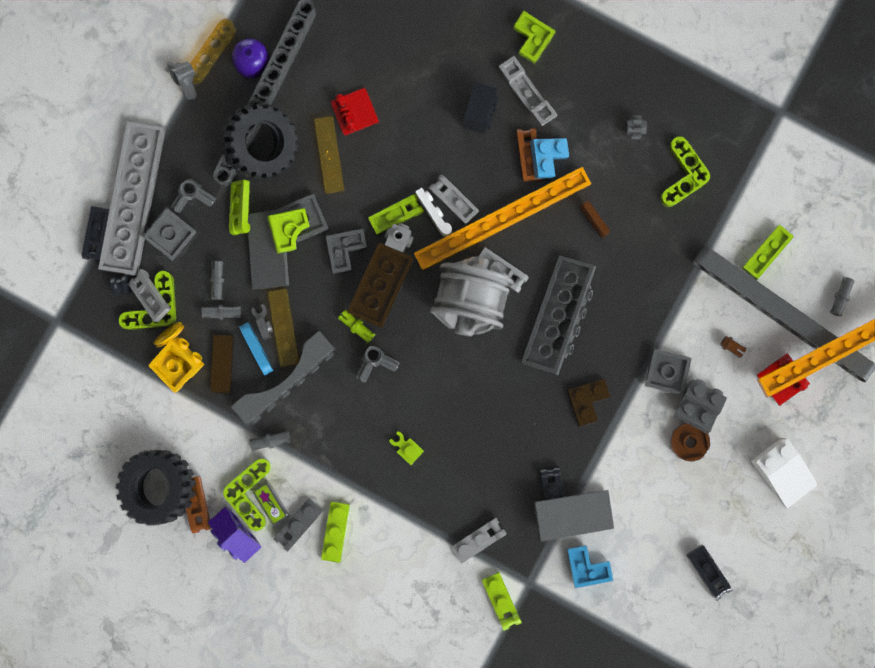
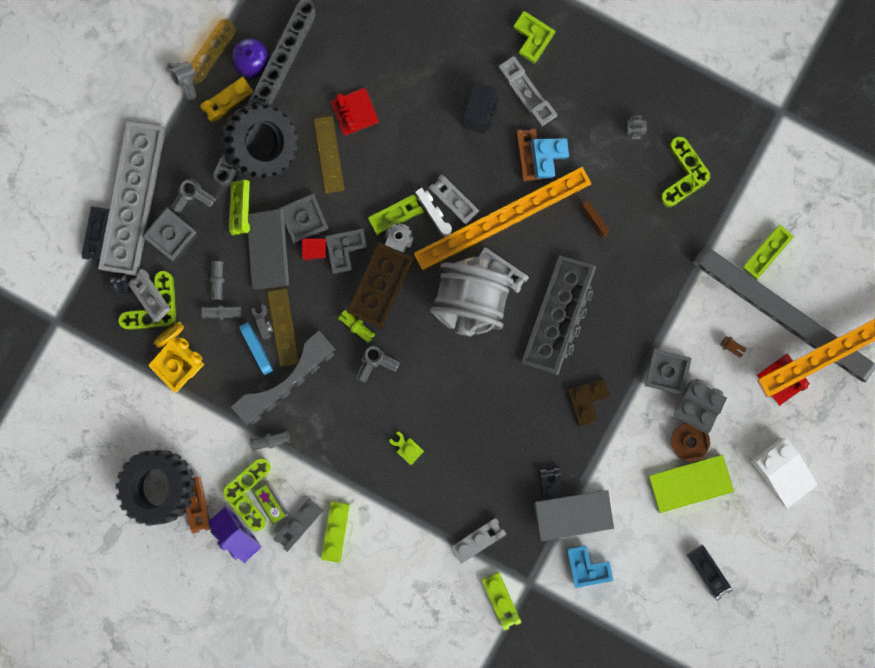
(222, 364): dark brown tile -> none
(227, 99): none -> yellow plate
(286, 227): lime tile -> none
(313, 249): none -> red panel
(691, 483): none -> lime tile
(842, 296): dark grey pin -> none

